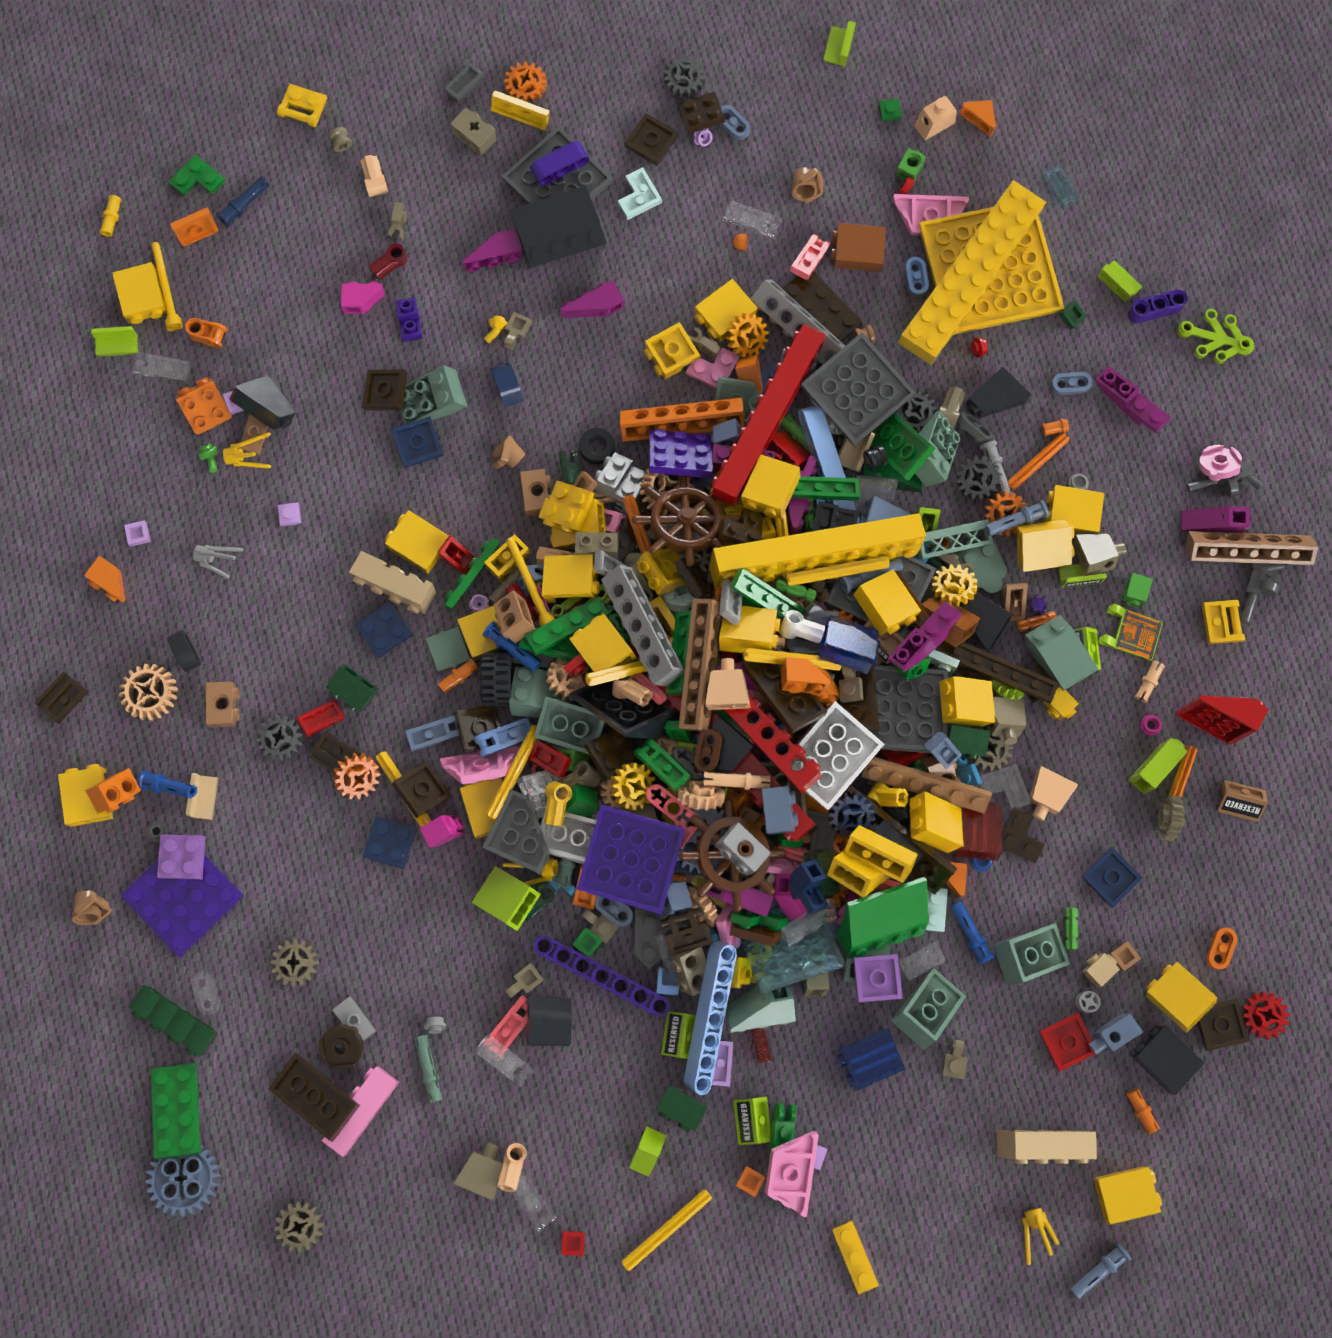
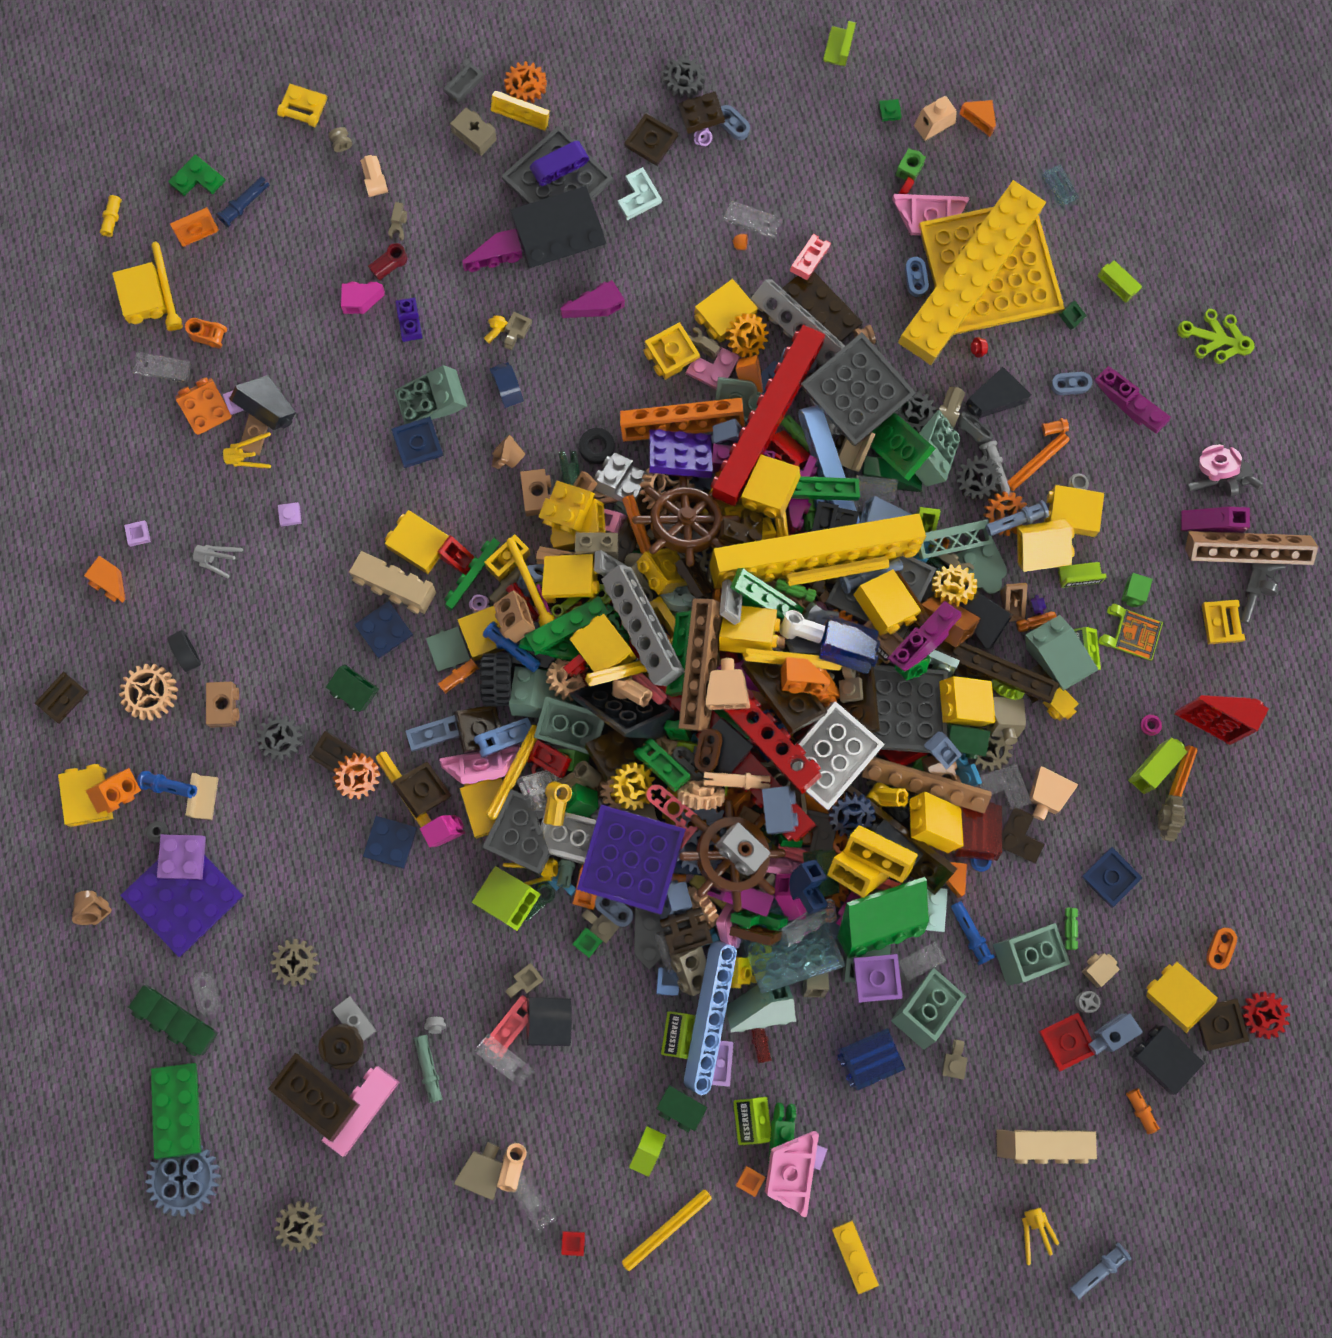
(115, 341): lime panel -> none
(208, 452): bright green plate -> none
(320, 718): red plate -> none
(384, 389): dark brown plate -> none
(594, 967): dark purple beam -> none
(804, 185): medium nougat piece -> none
(858, 247): dark orange brick -> none
(875, 457): black wheel -> none
(1097, 553): torso -> none
(1125, 956): medium nougat plate -> none
(1127, 1194): yellow brick -> none
(1149, 681): light nougat pin -> none
(1164, 300): dark purple beam -> none
(1242, 801): medium nougat panel -> none

